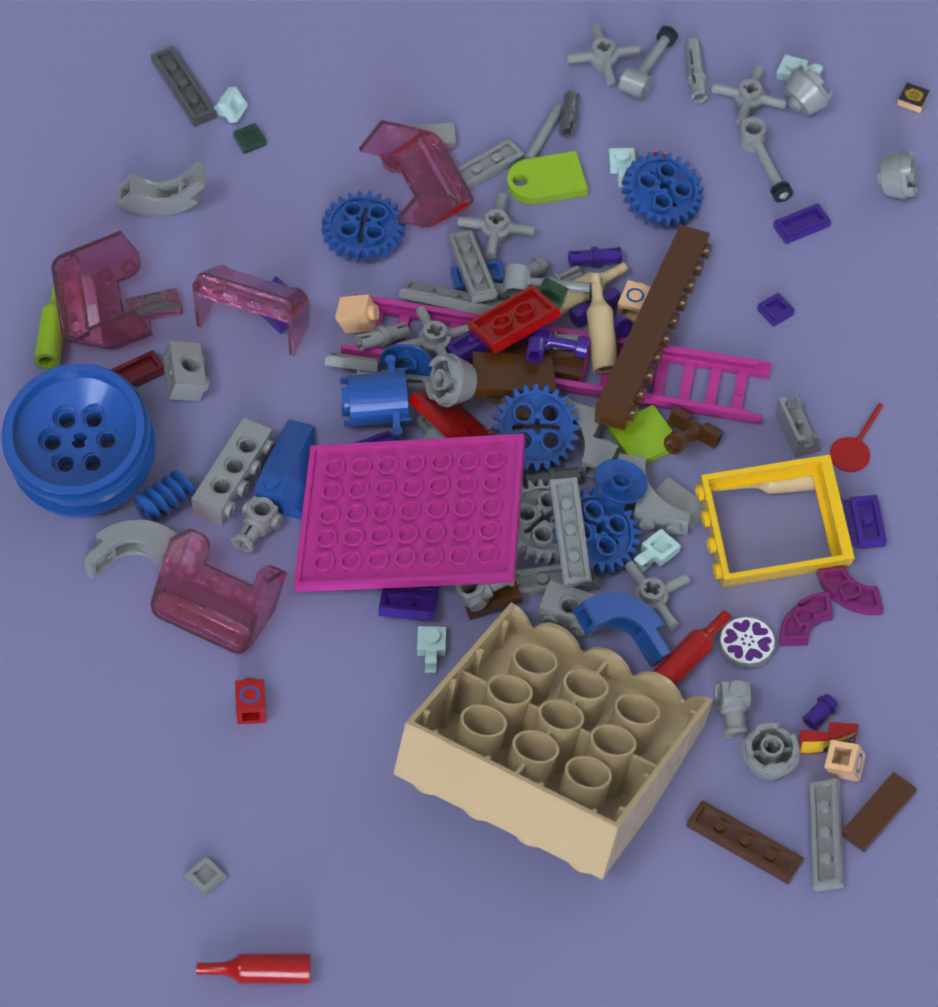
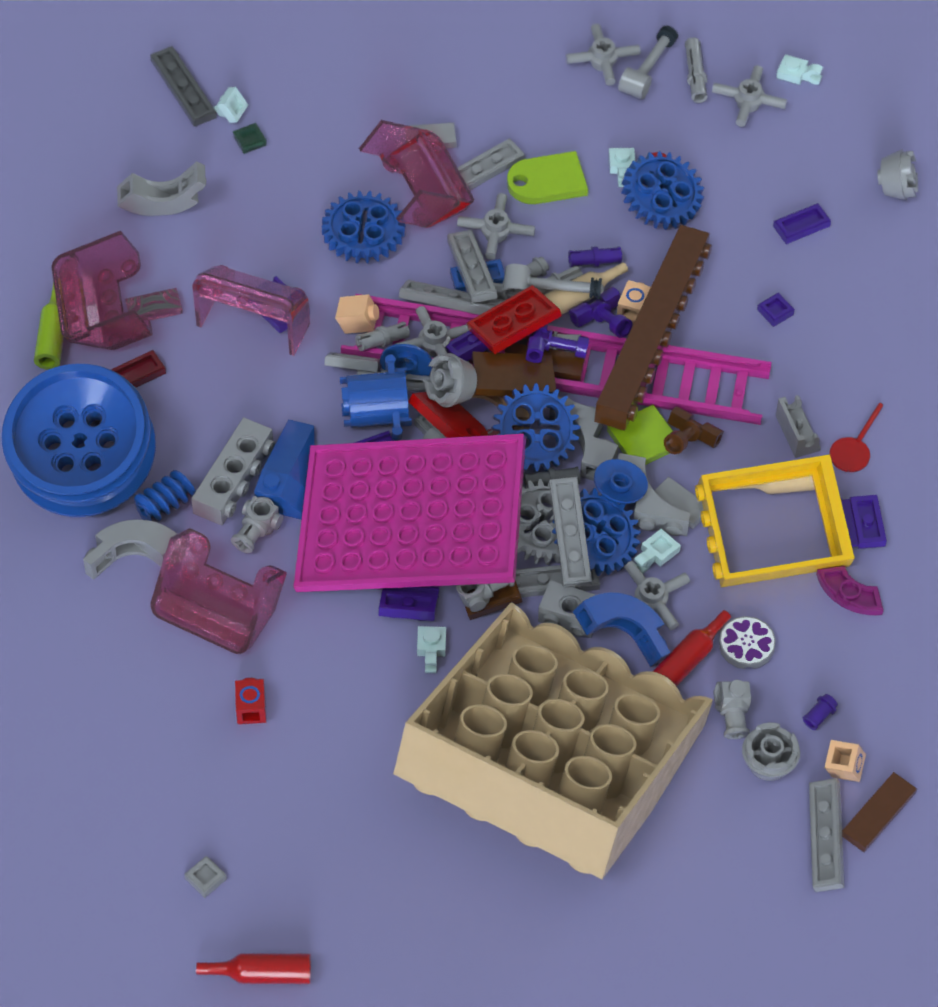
(185, 371): light grey brick -> none
(544, 132): light grey bar -> none
(554, 292): clear green tile -> none
(569, 114): dark grey pin -> none
(601, 329): tan piece -> none
(745, 842): reddish brown tile -> none
(752, 140): light grey piece -> none
(804, 617): magenta tile -> none
(806, 92): light grey cone -> none
(818, 741): red slope -> none
(913, 97): tile -> none

